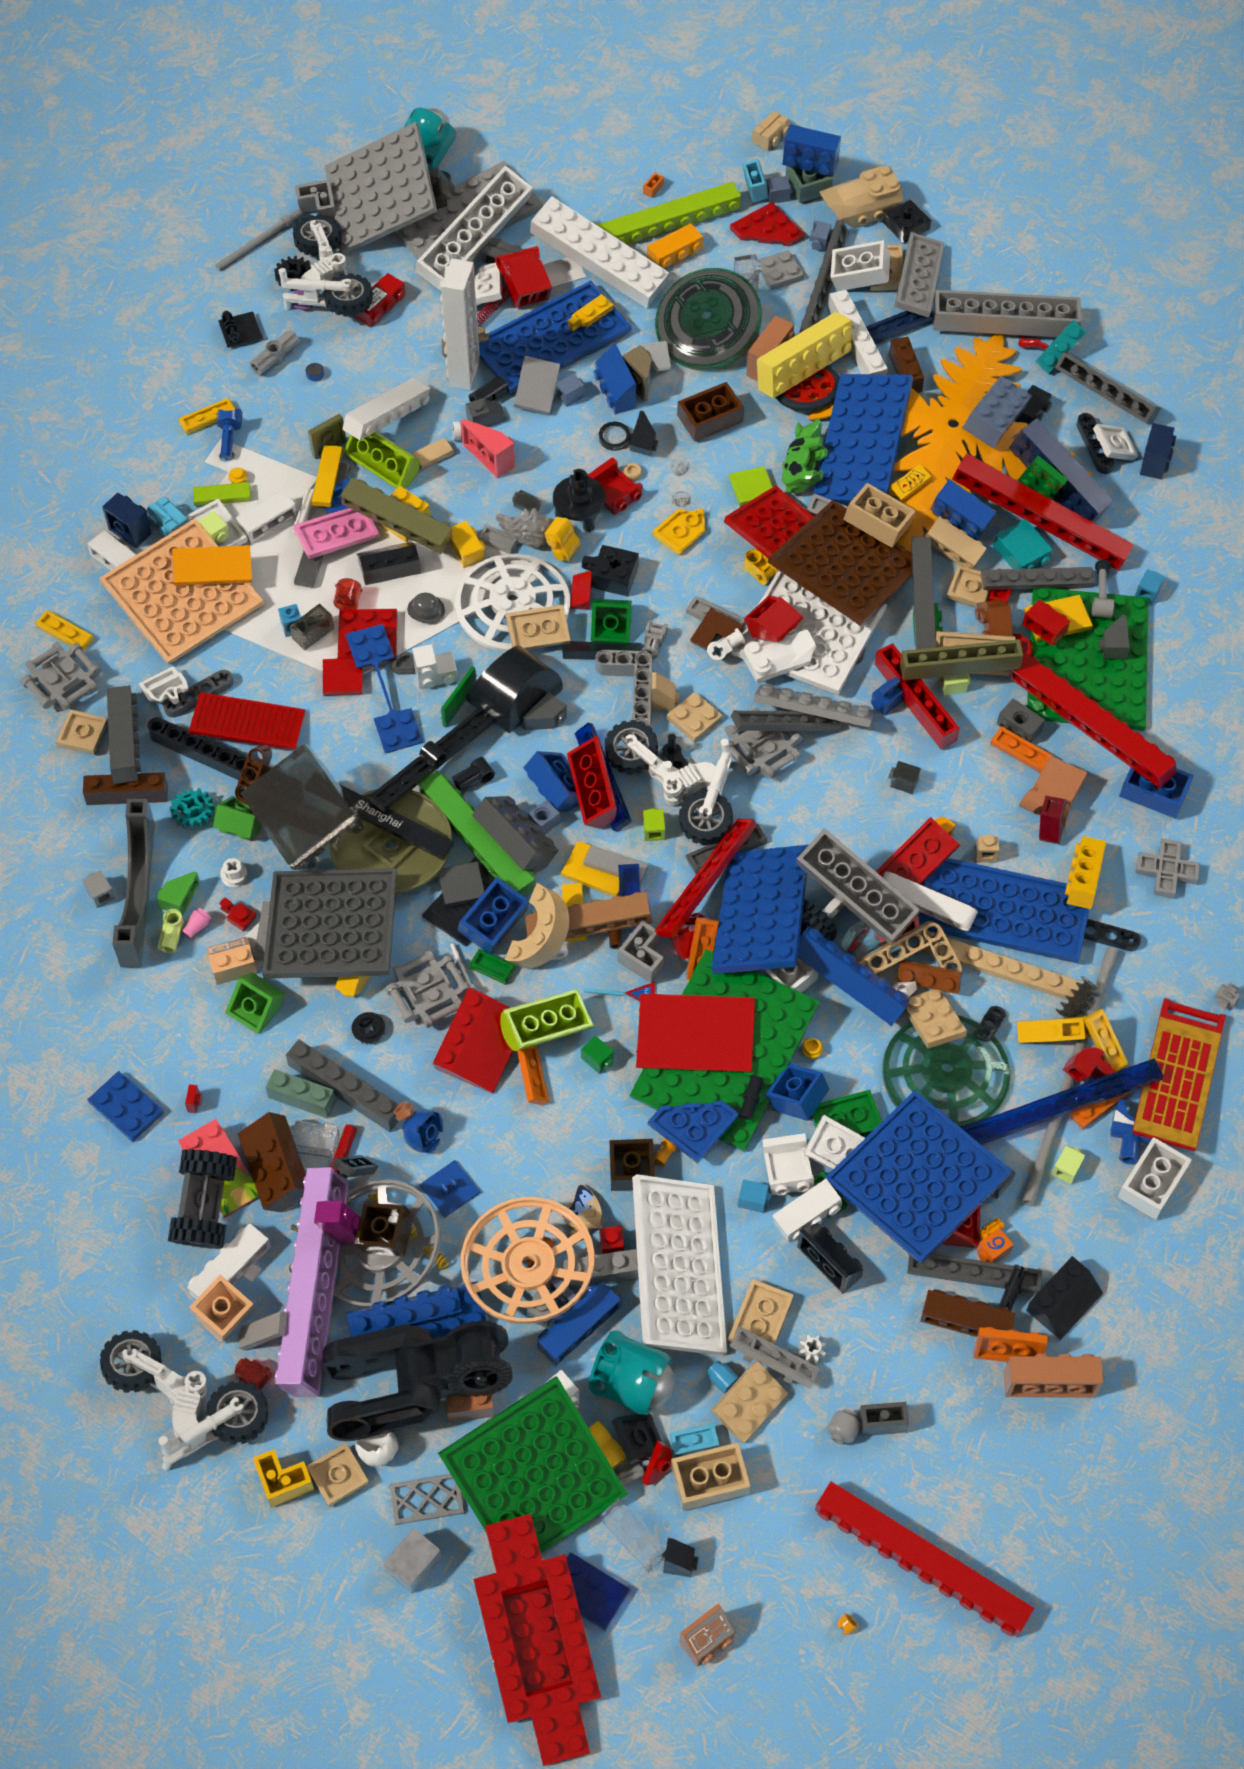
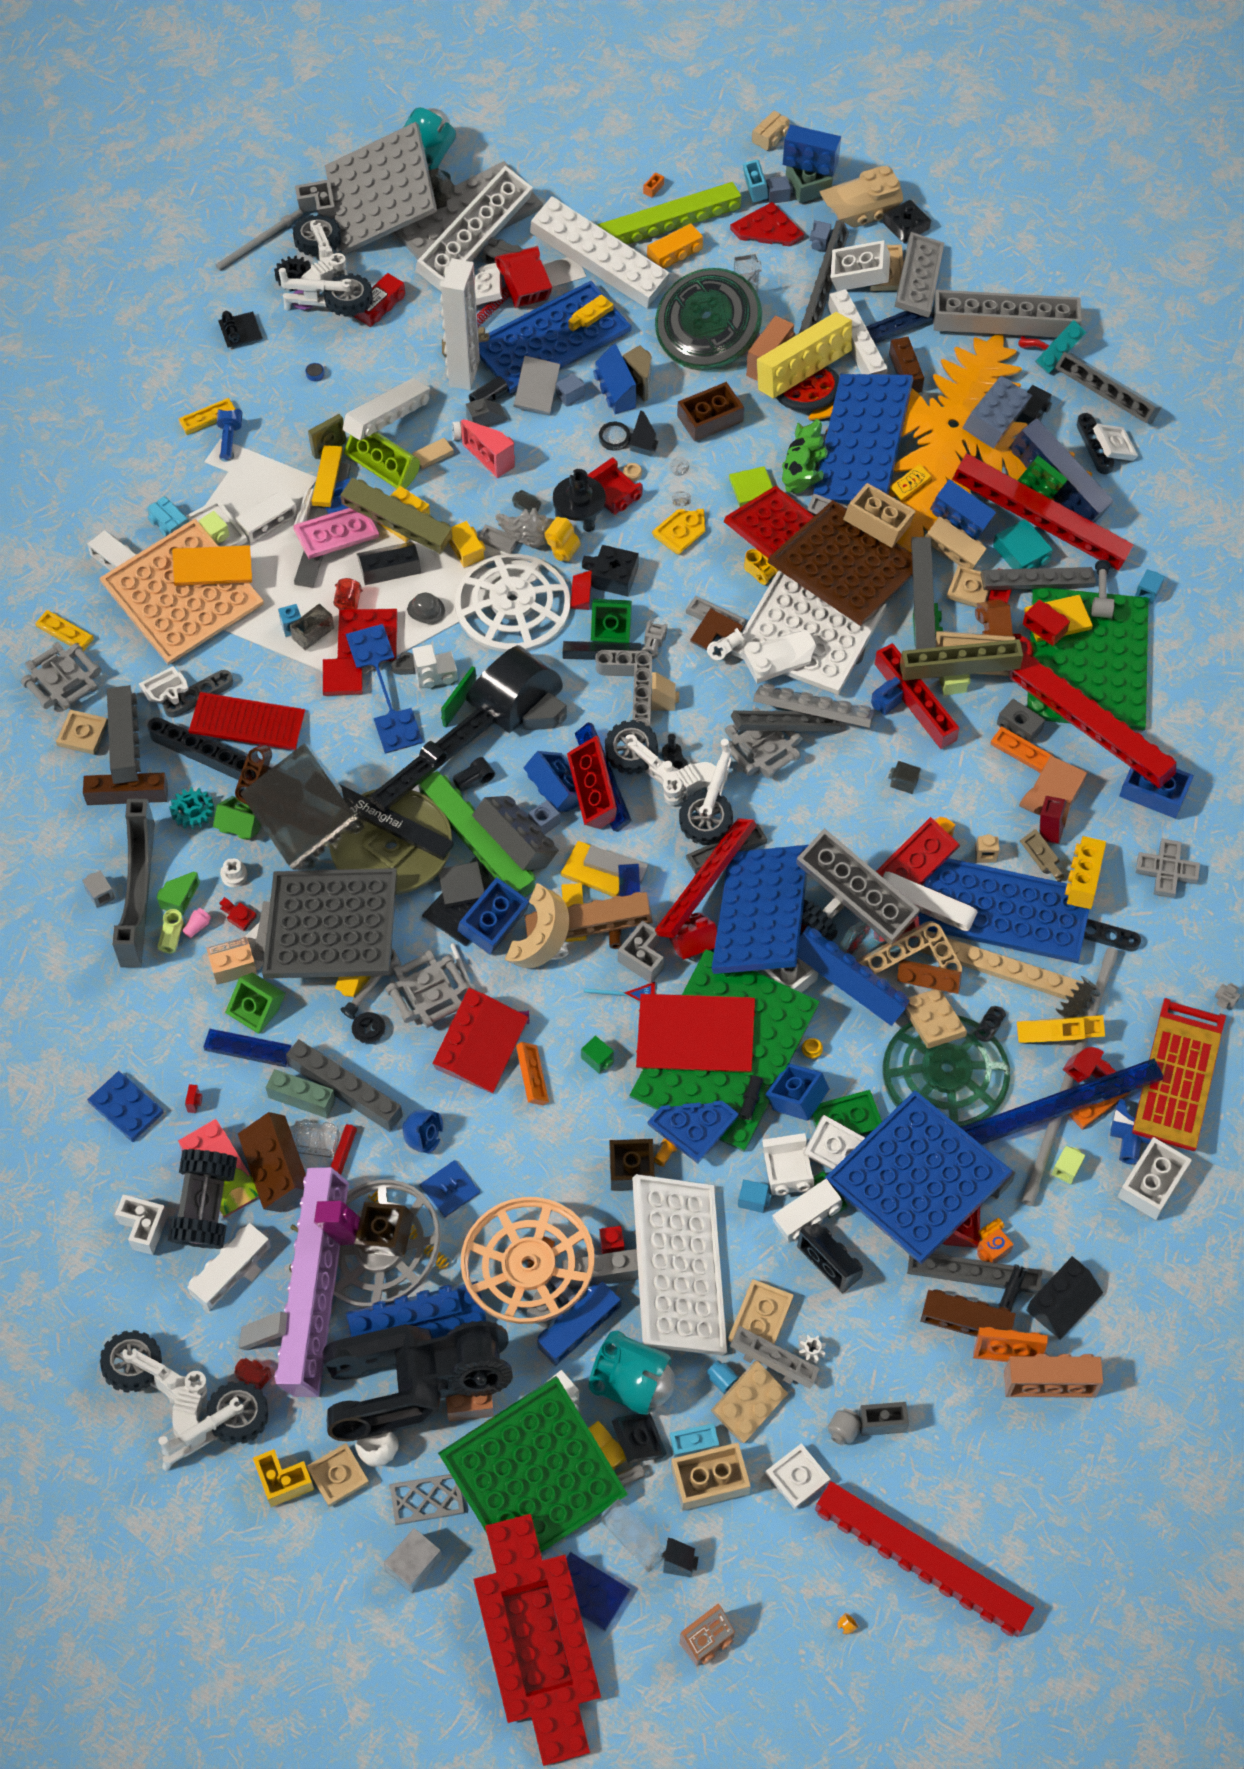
(127, 519): dark blue brick -> none
(145, 1219): none -> white brick
(221, 1308): light nougat slope -> none
(225, 493): lime tile -> none
(237, 475): yellow plate -> none
(246, 1047): none -> clear blue plate
(274, 352): light grey piece -> none
(352, 1007): none -> light grey piece
(354, 1166): black plate -> none
(404, 1111): nougat plate -> none
(492, 966): green tile -> none
(538, 627): tan plate -> none
(545, 1020): lime brick -> none
(586, 1208): arm -> none
(653, 824): lime brick -> none
(659, 1464): red plate -> none
(660, 355): white slope -> none
(694, 717): tan plate -> none
(703, 938): orange plate -> none
(772, 619): red slope -> none
(780, 270): light grey plate -> none
(798, 1476): none -> white plate
(906, 987): white plate -> none
(1042, 853): none -> dark tan plate
(1105, 1039): yellow tile -> none
(1115, 640): dark grey slope -> none
(1158, 451): dark blue brick -> none

